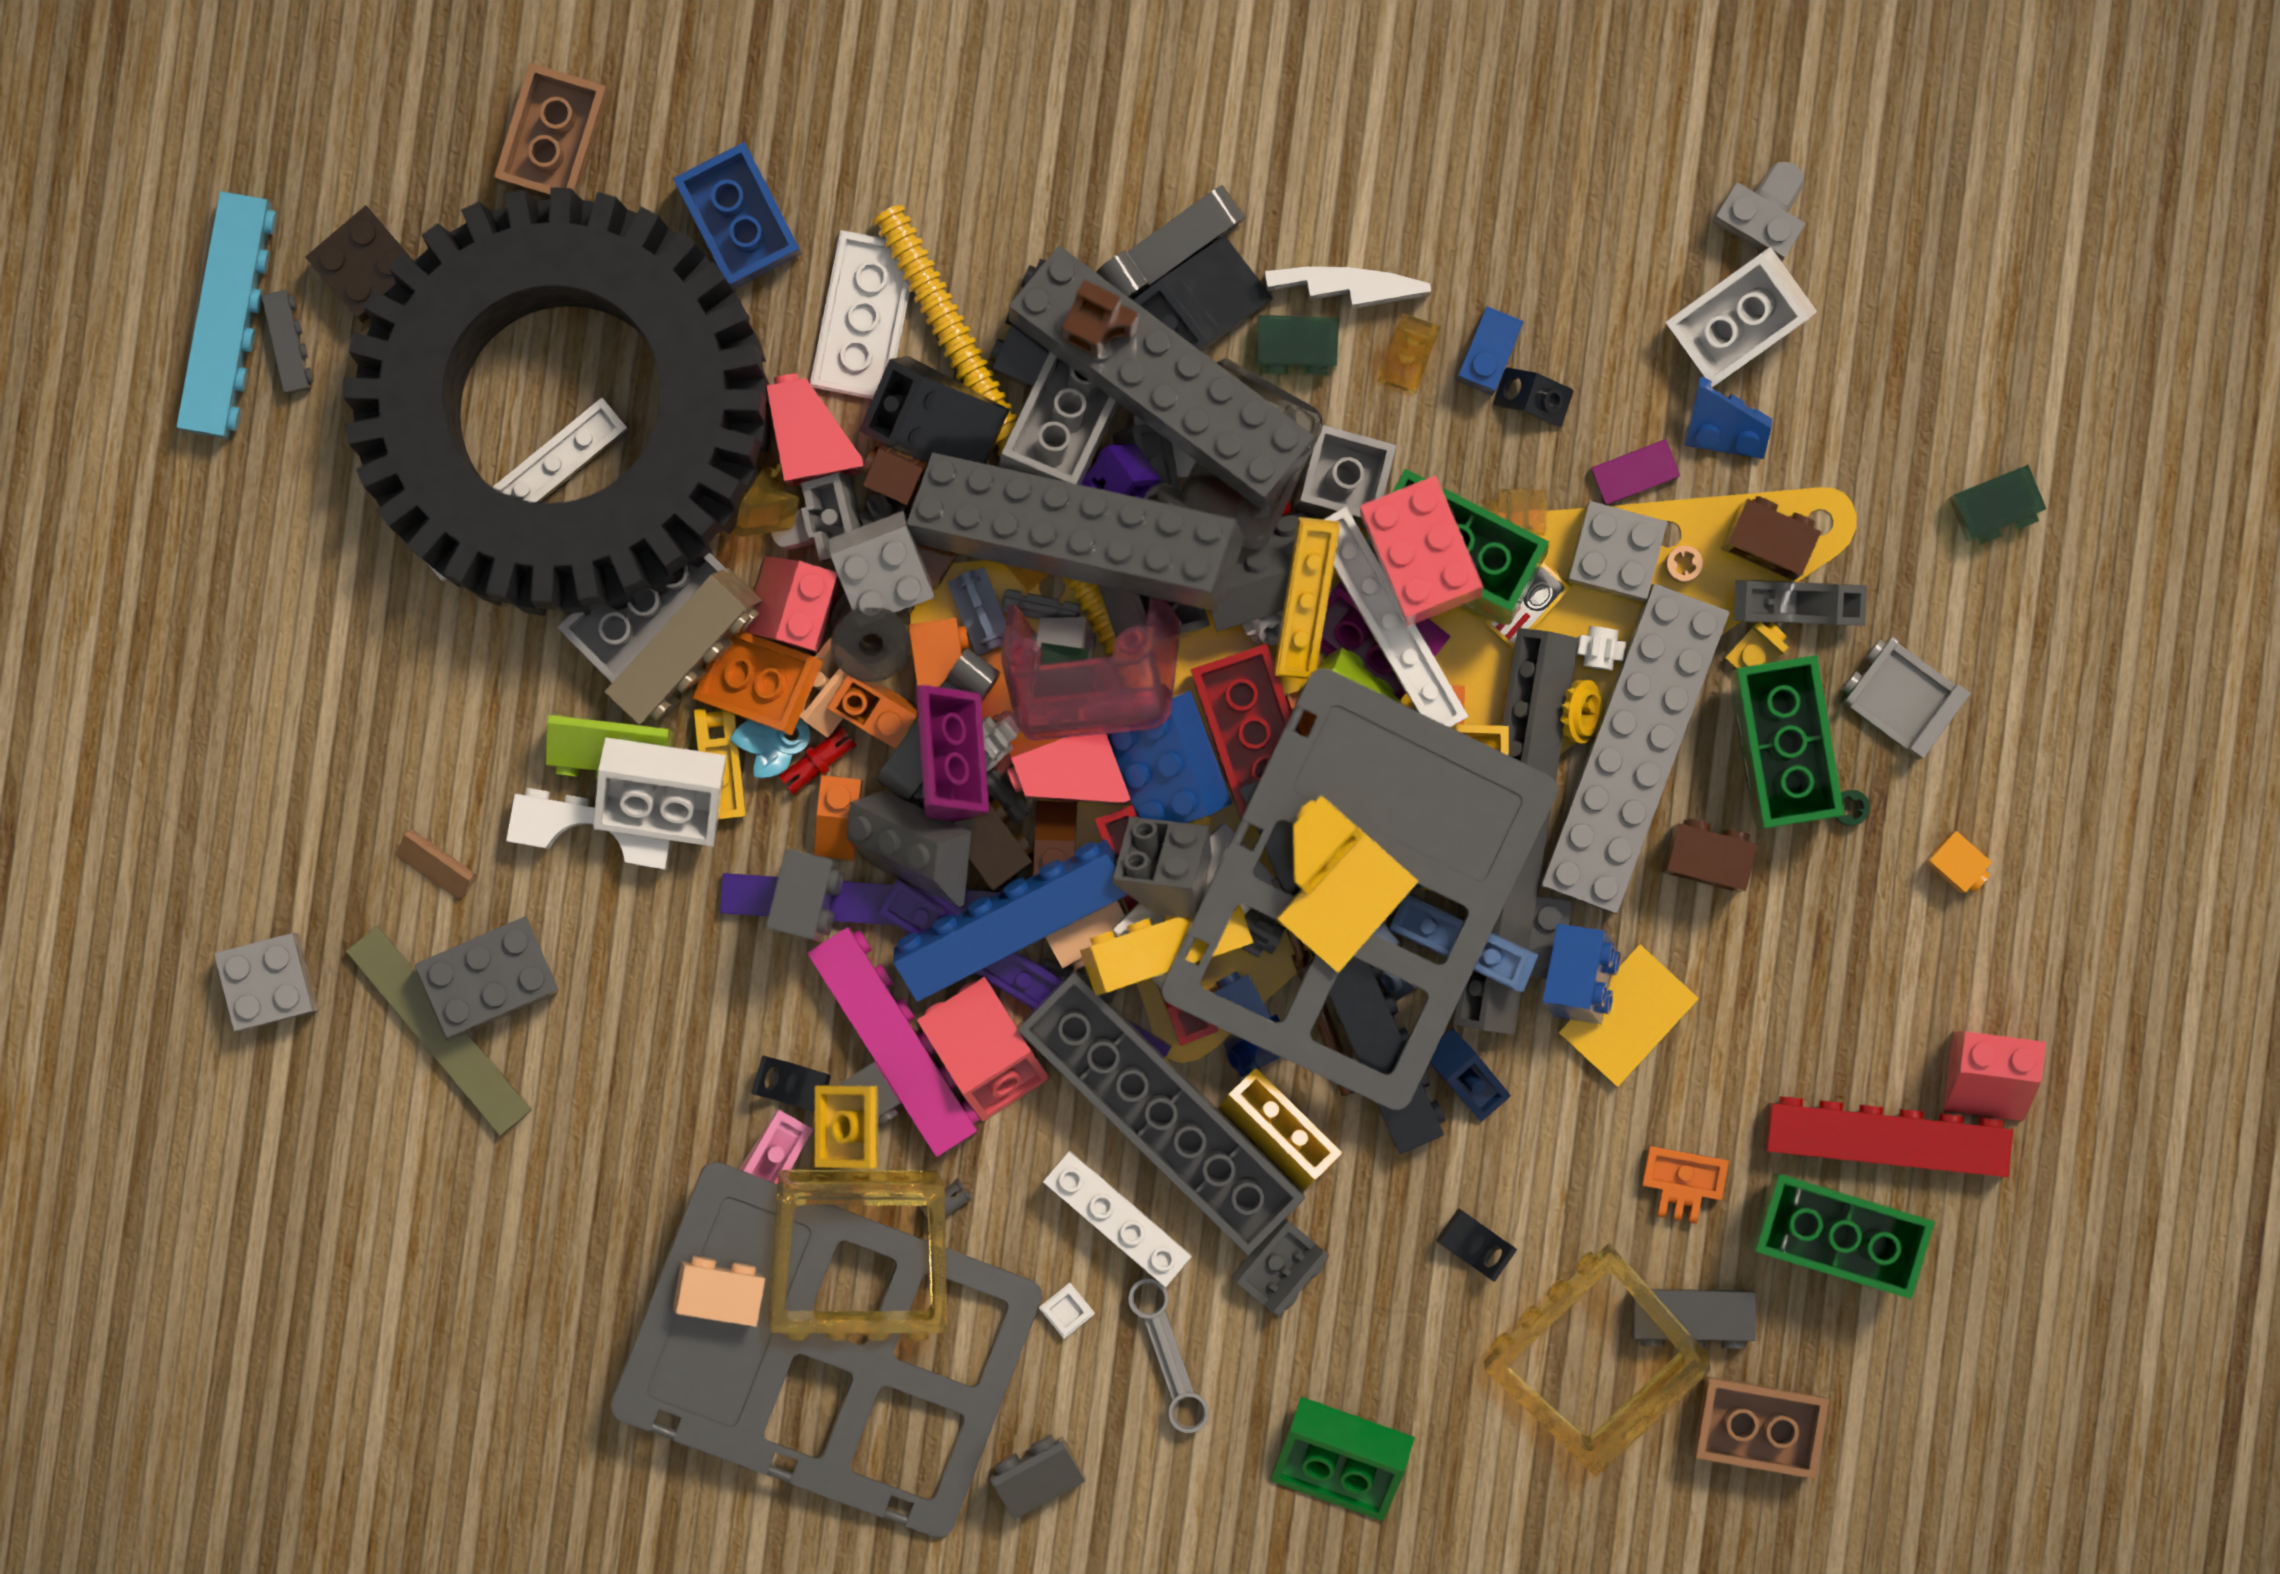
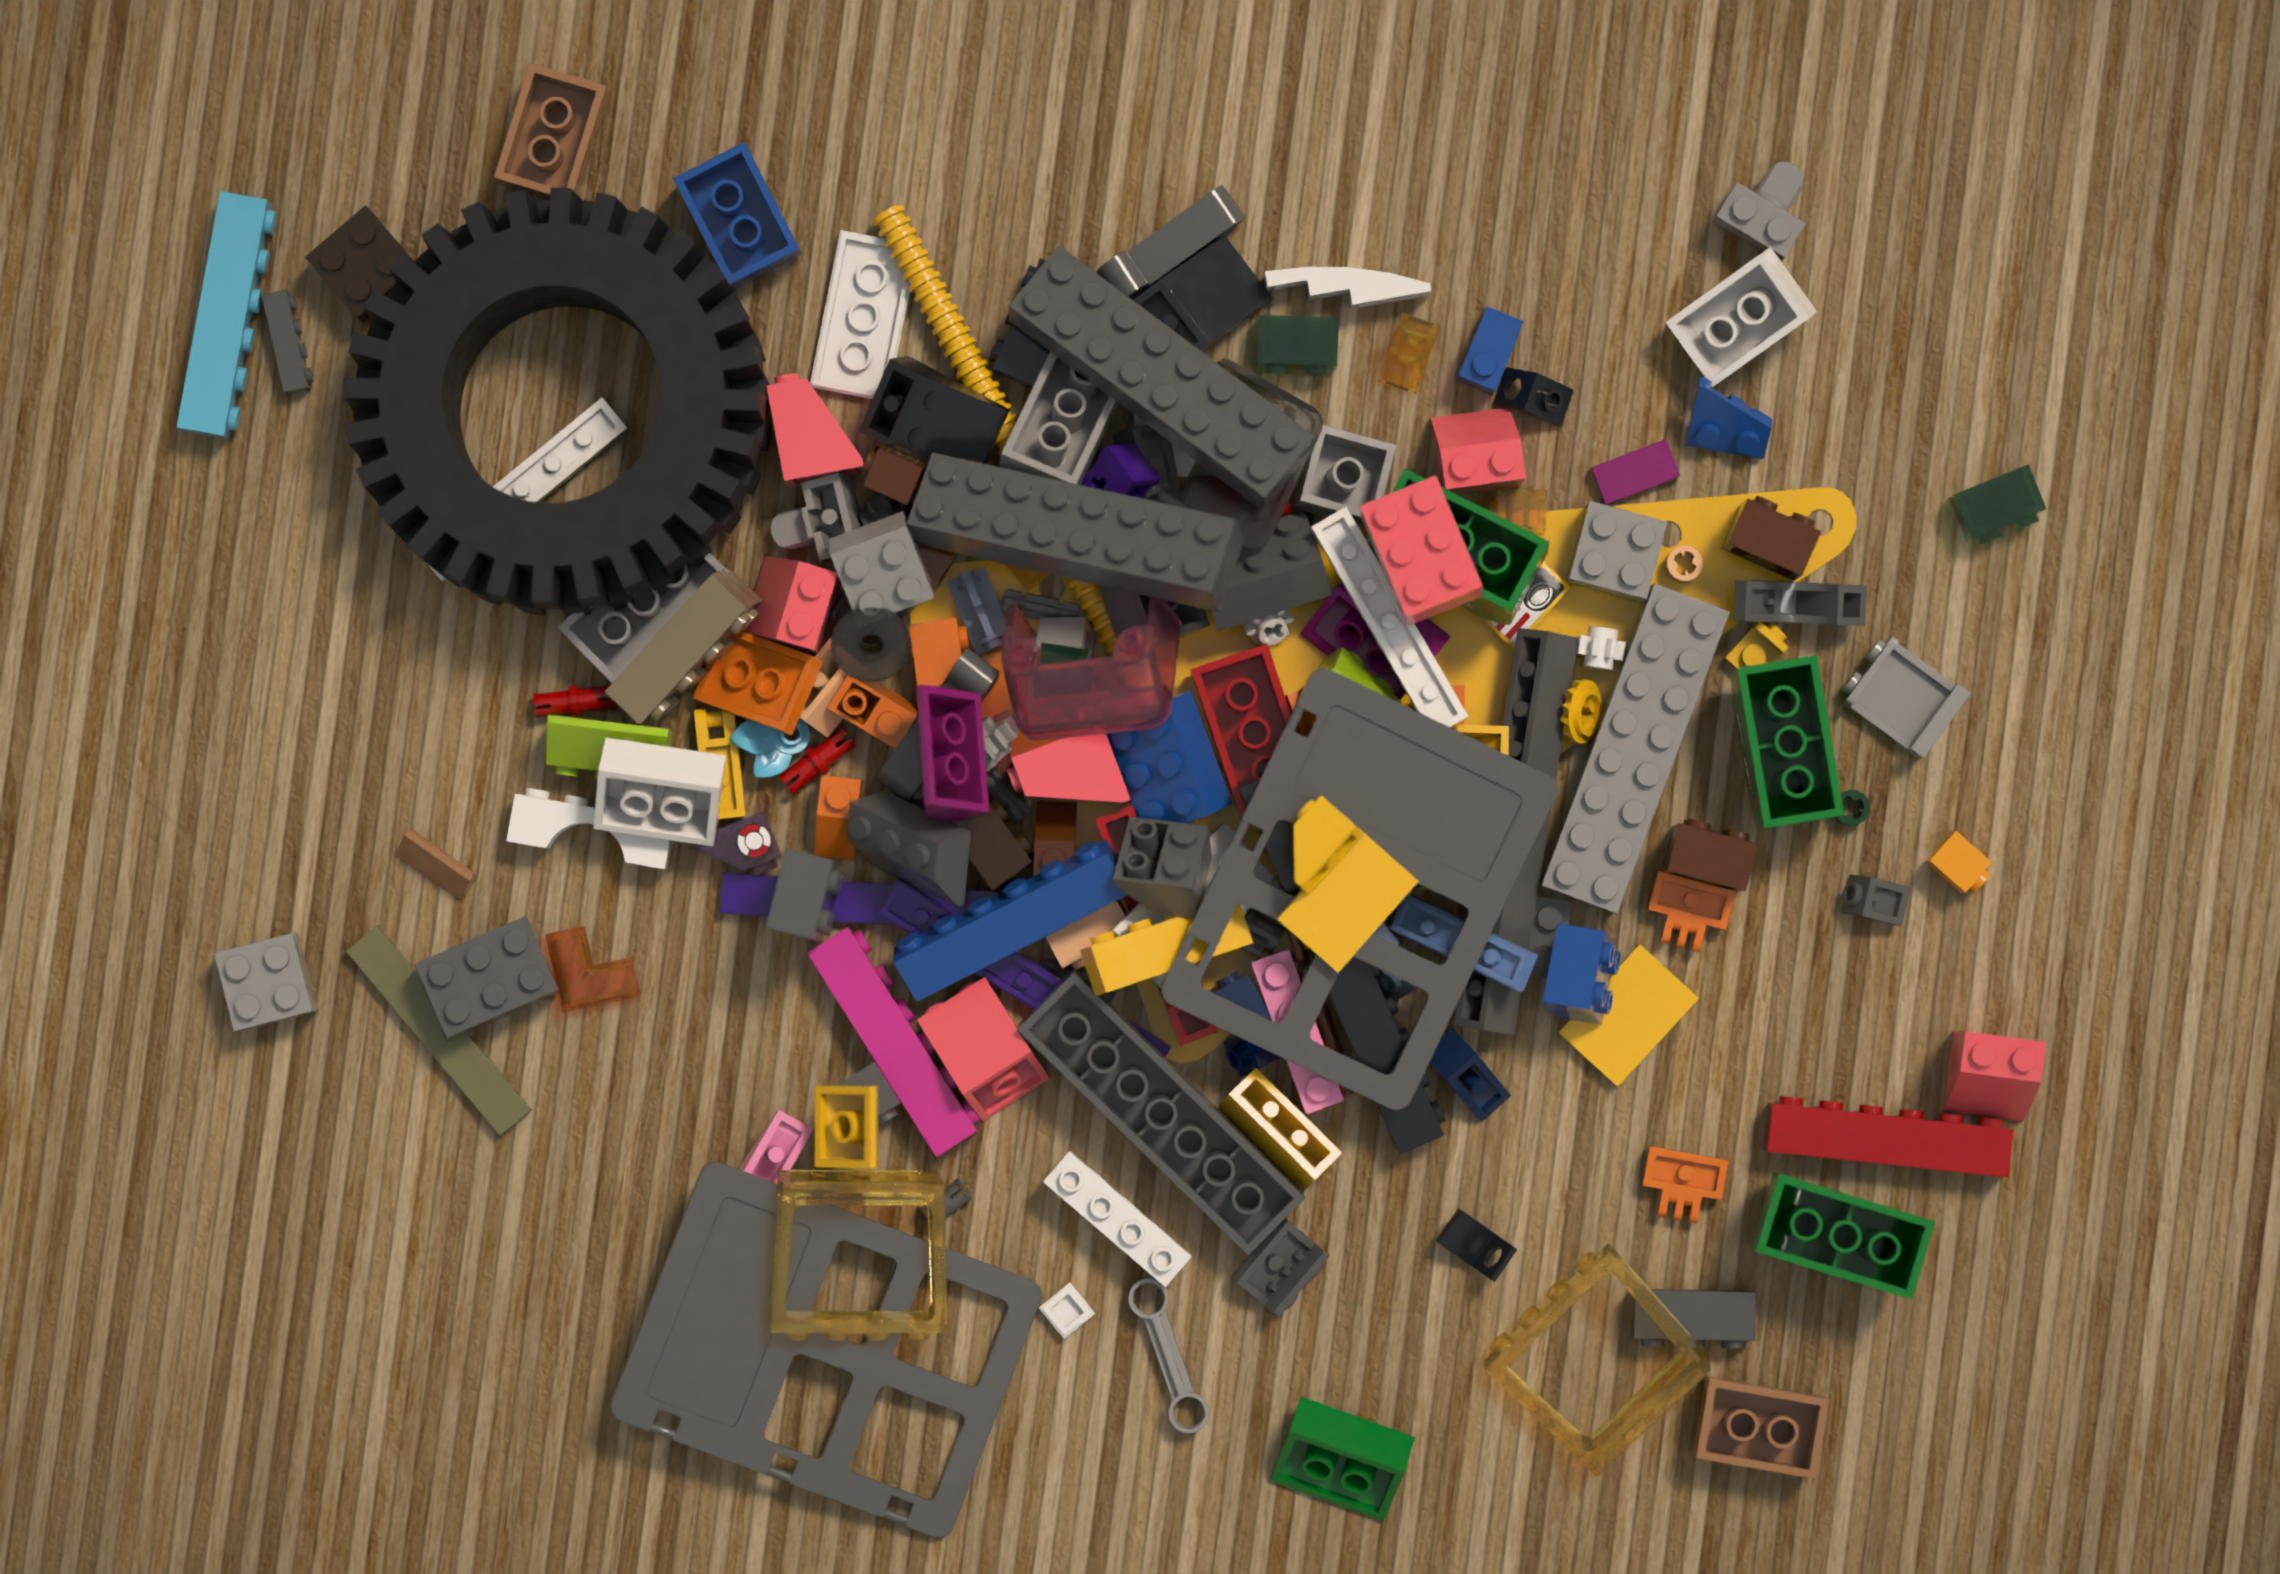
(572, 701): none -> red pin
(582, 982): none -> clear orange brick
(719, 1292): light nougat brick -> none
(746, 845): none -> slope
(766, 504): clear yellow slope -> none
(791, 1083): black bracket -> none
(1037, 1476): dark grey slope -> none
(1097, 320): reddish brown brick -> none
(1278, 985): none -> bright pink arch
(1306, 597): yellow tile -> none
(1478, 451): none -> coral slope
(1689, 907): none -> orange hinge
(1875, 899): none -> dark grey bracket

